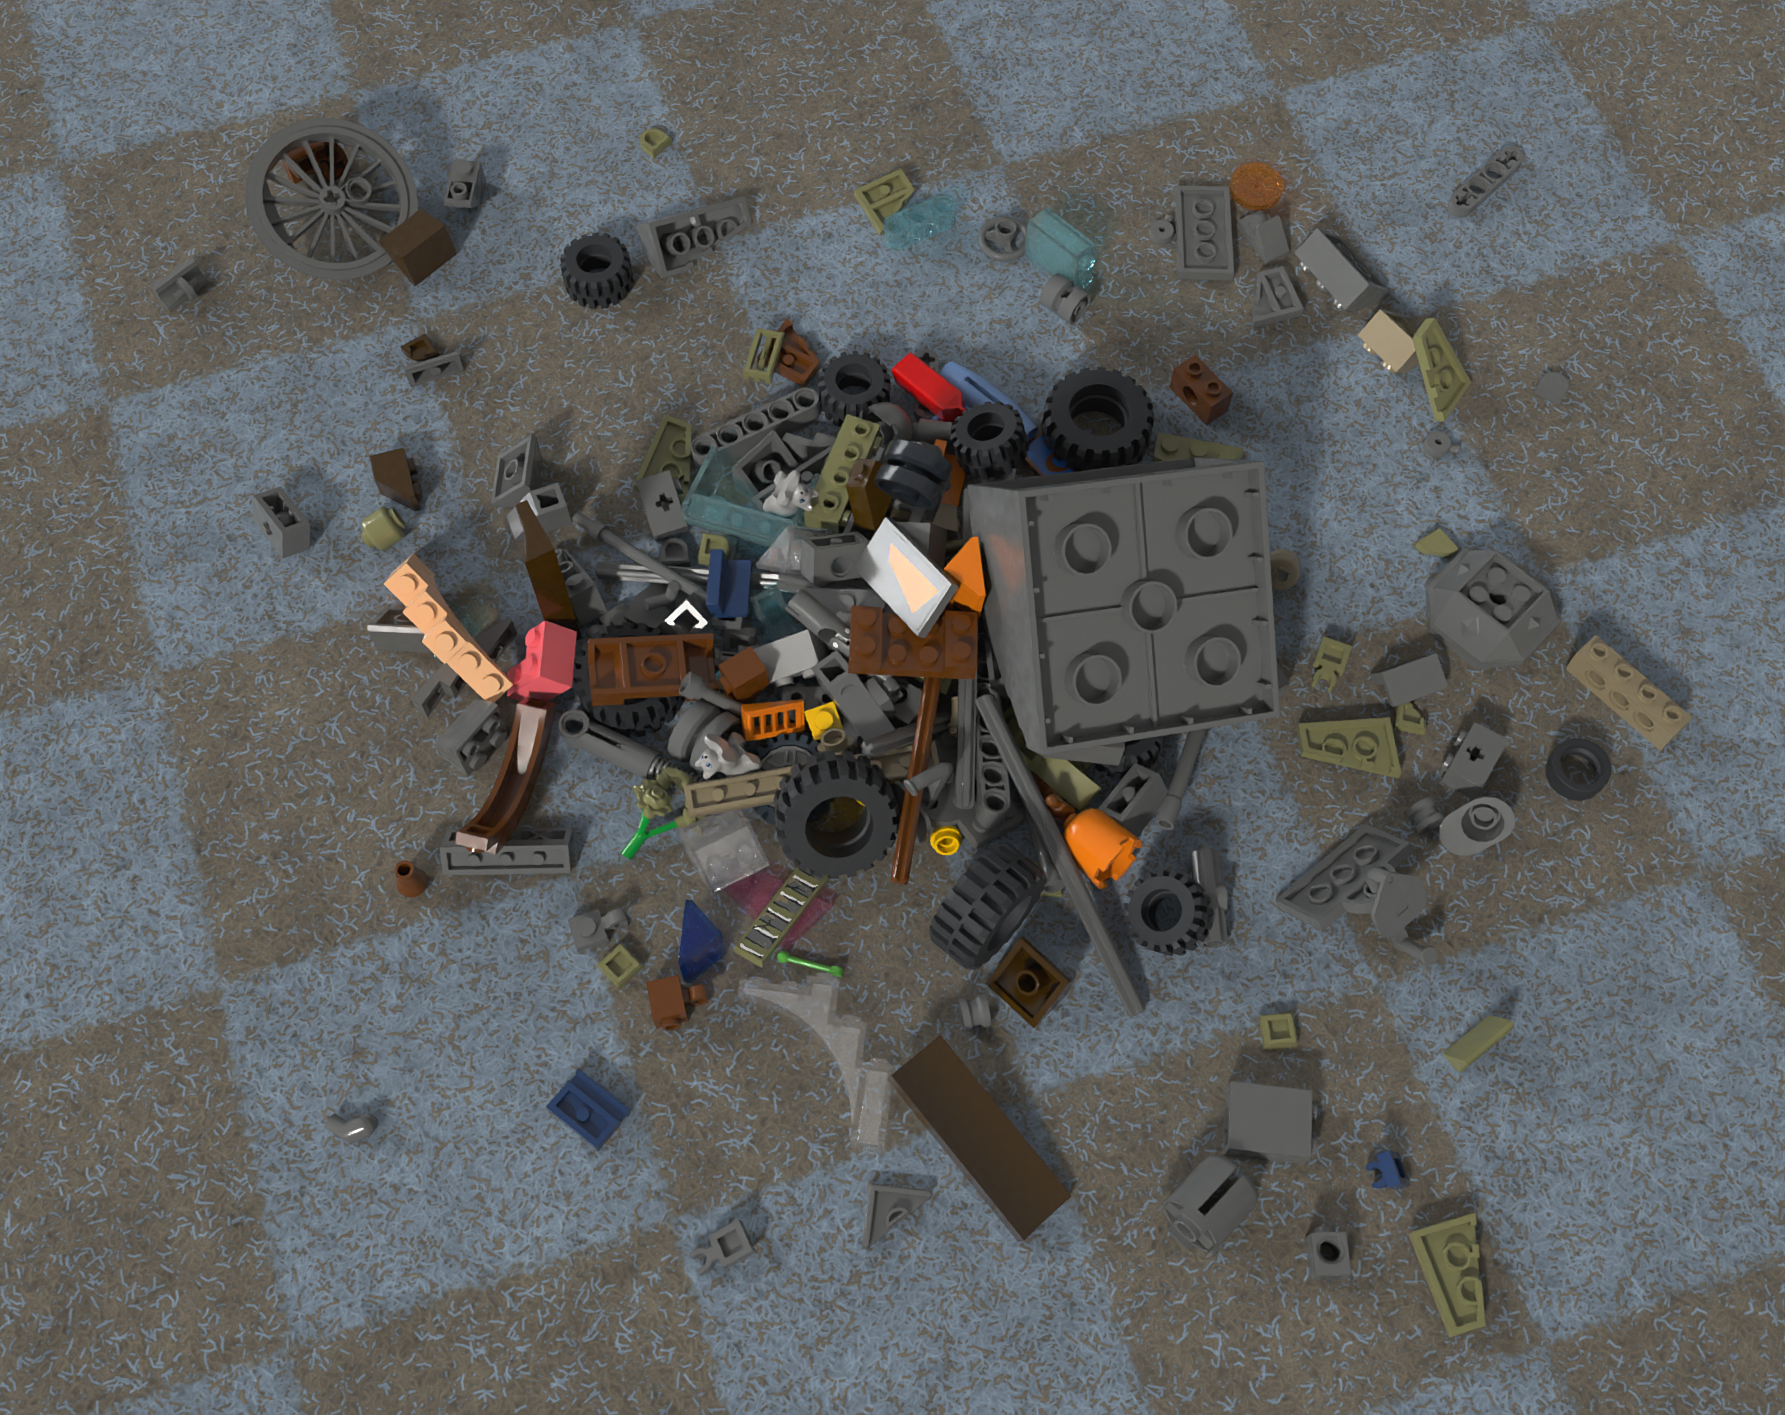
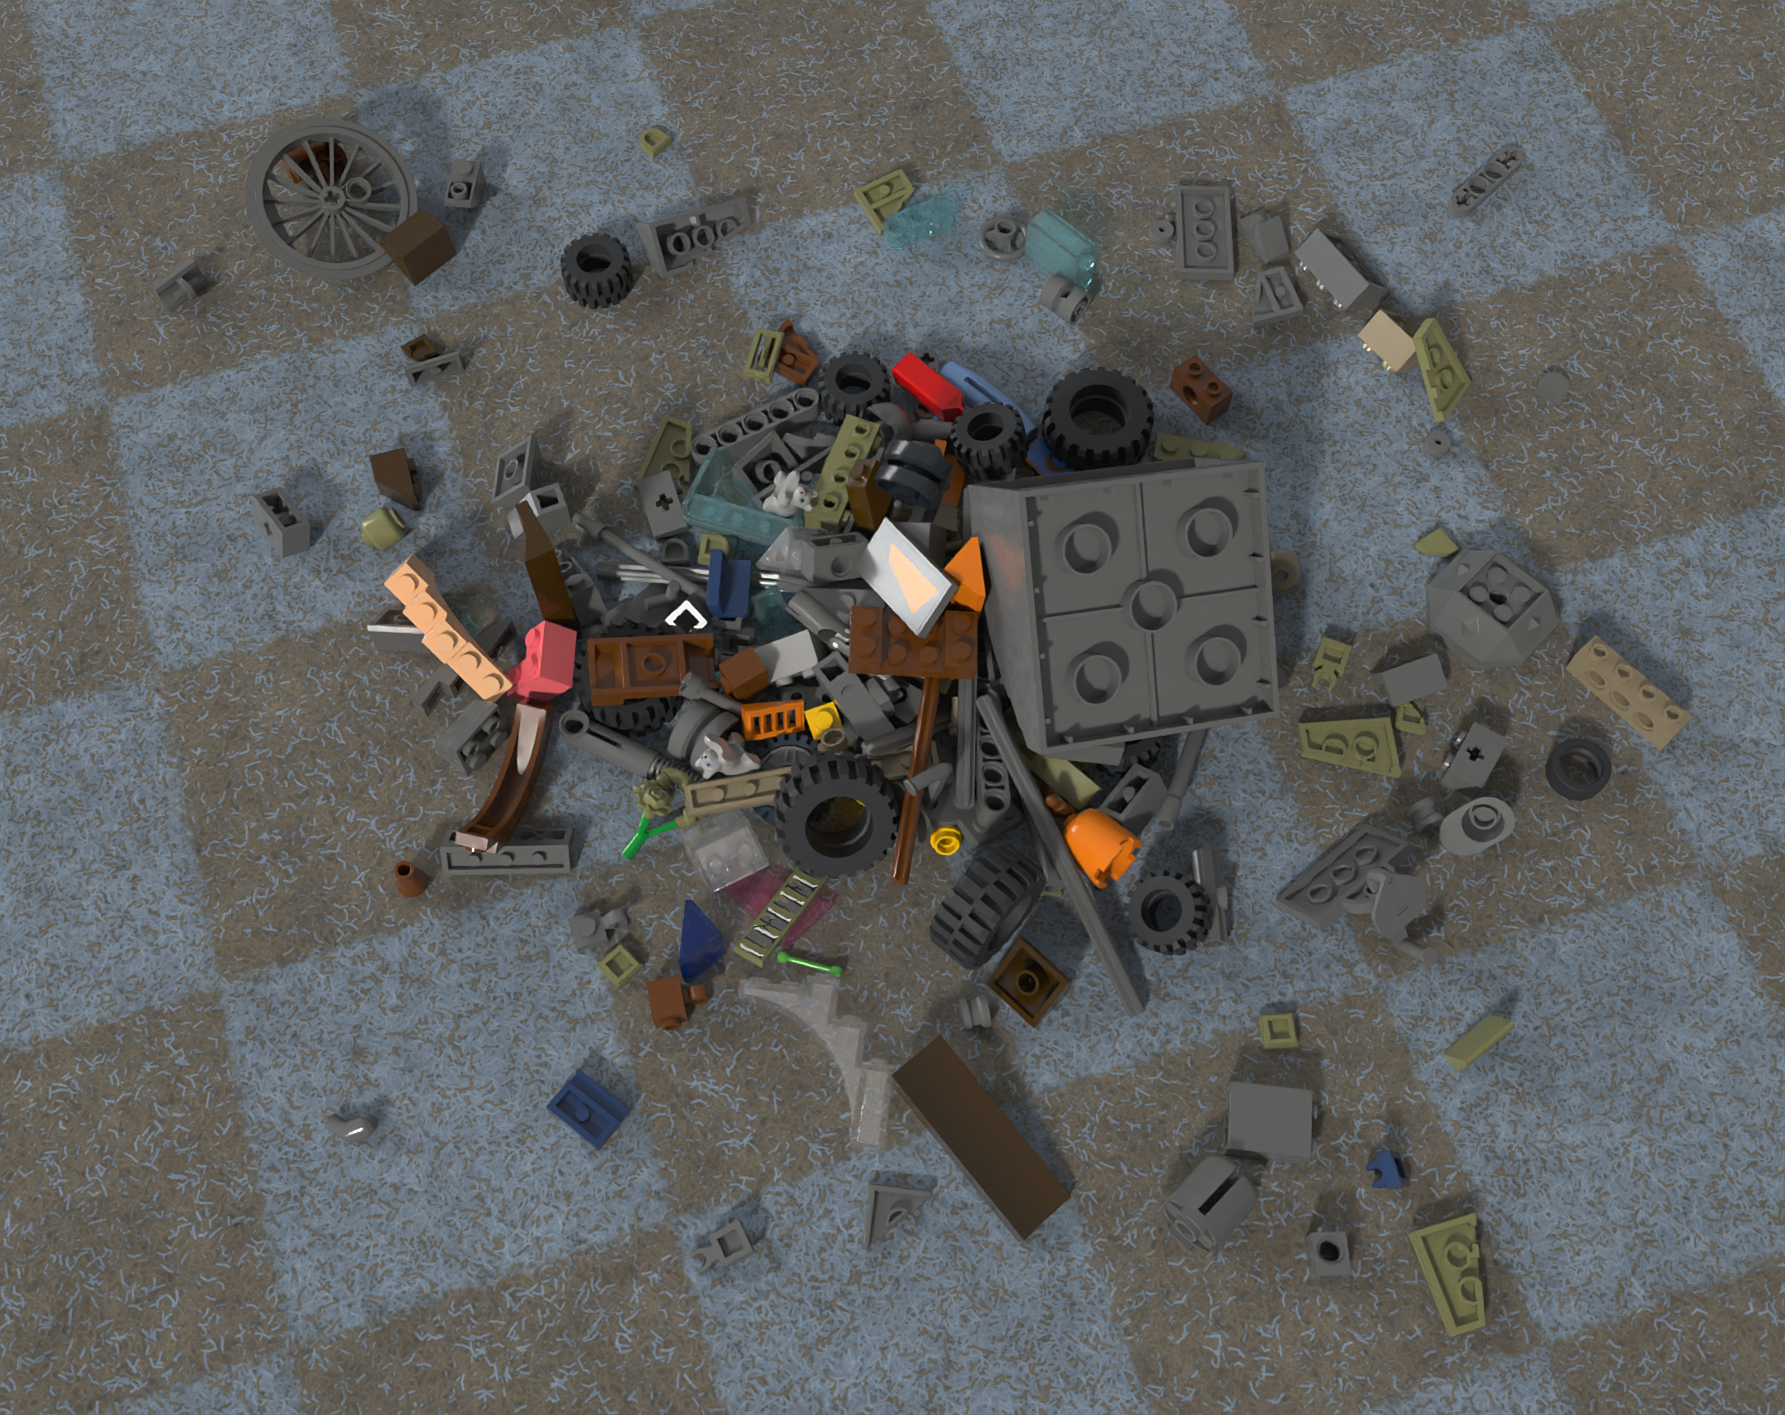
(1256, 186): clear orange piece -> none

